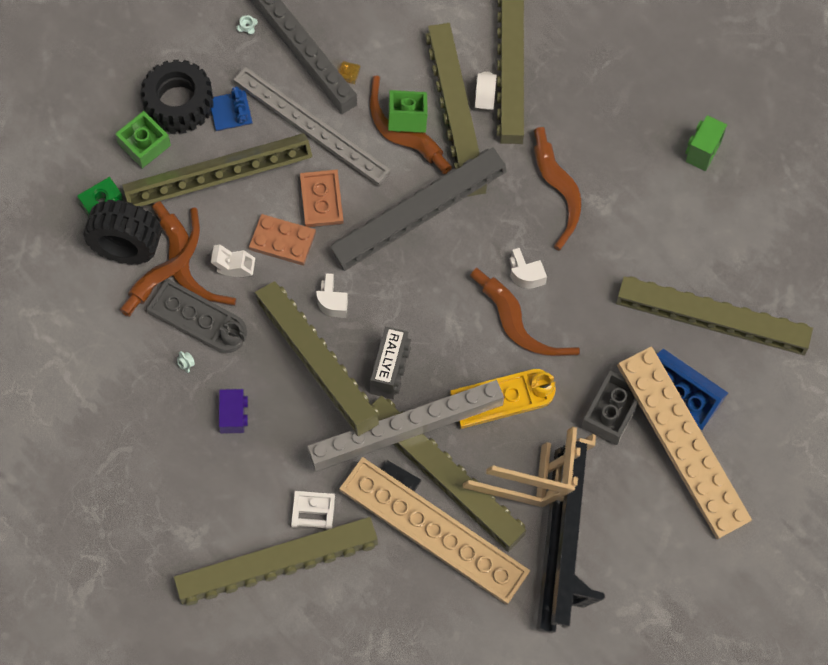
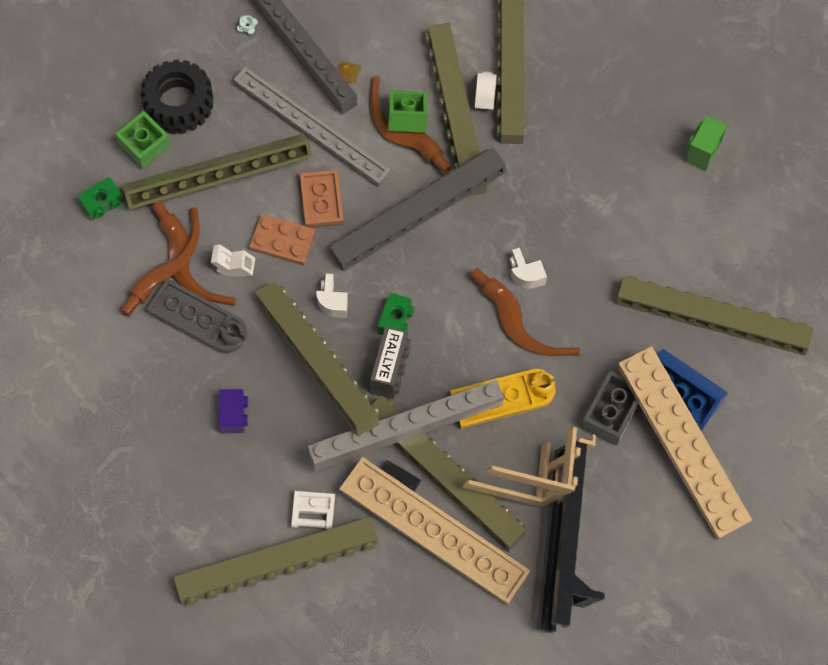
(122, 232): black tyre -> none
(185, 361): light aqua plate -> none
(231, 110): blue hinge -> none
(396, 305): none -> green brick
(559, 180): dark orange animal -> none

